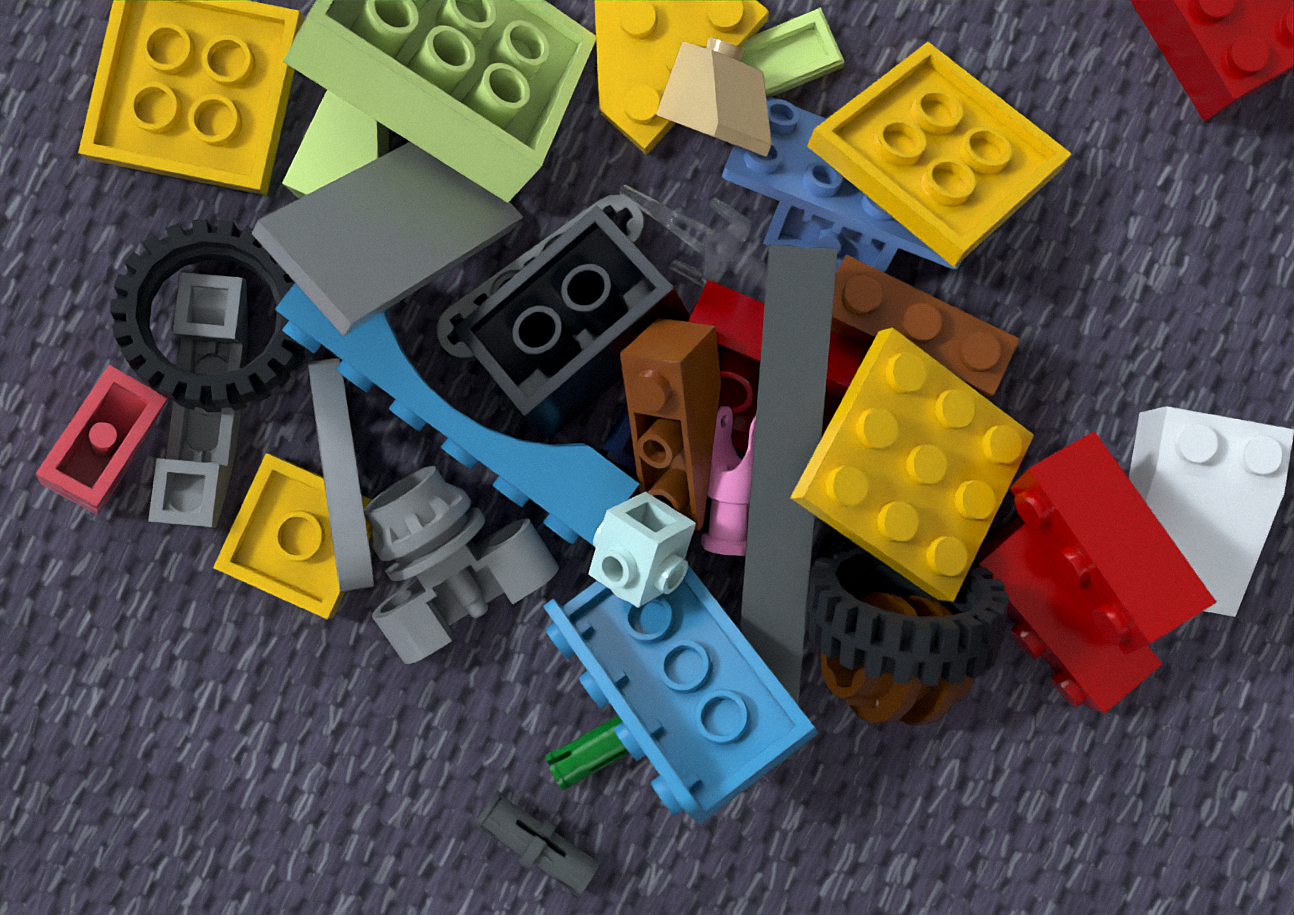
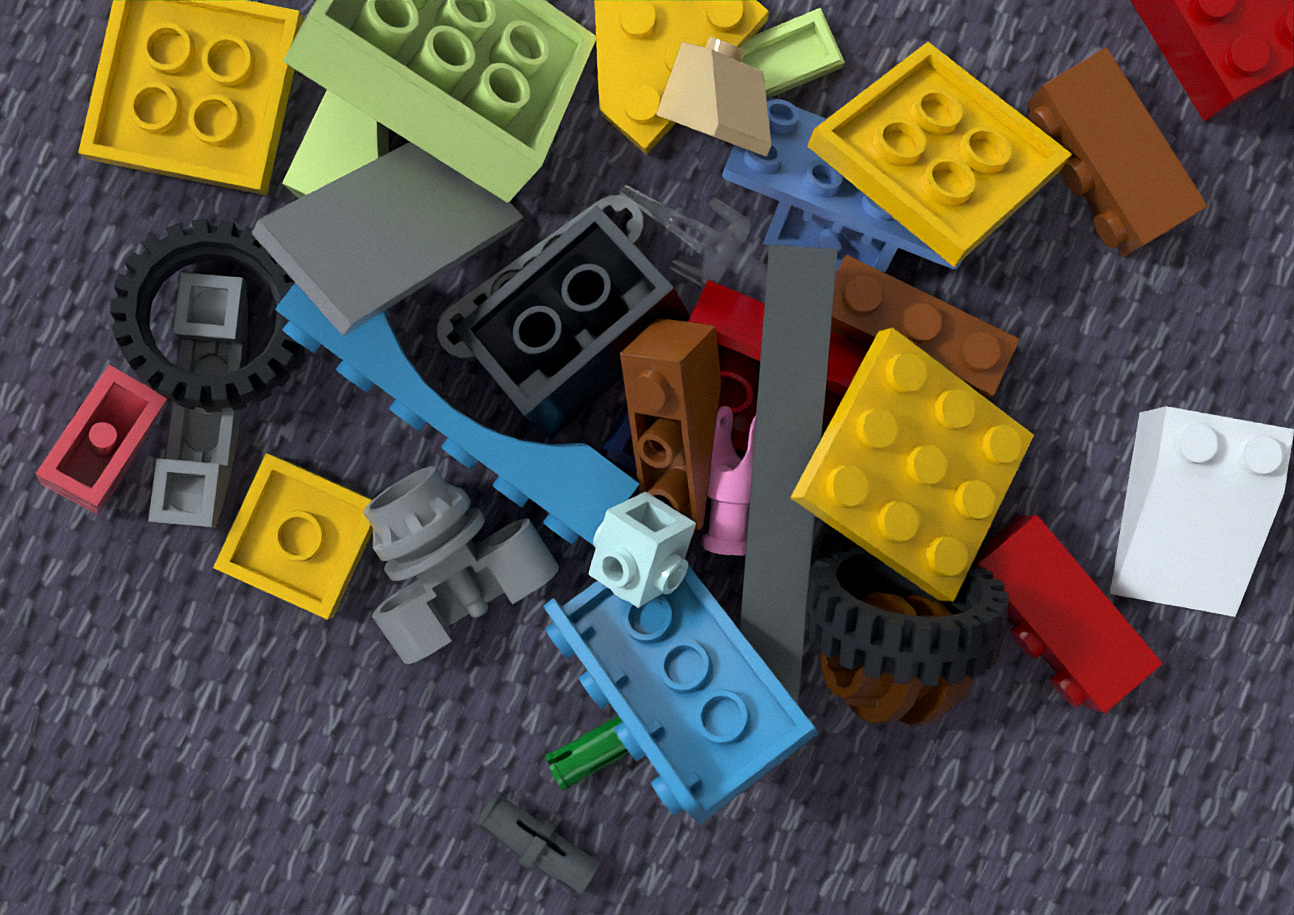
(340, 476): light grey beam -> none
(1110, 544): red slope -> none
(1116, 153): none -> dark orange brick

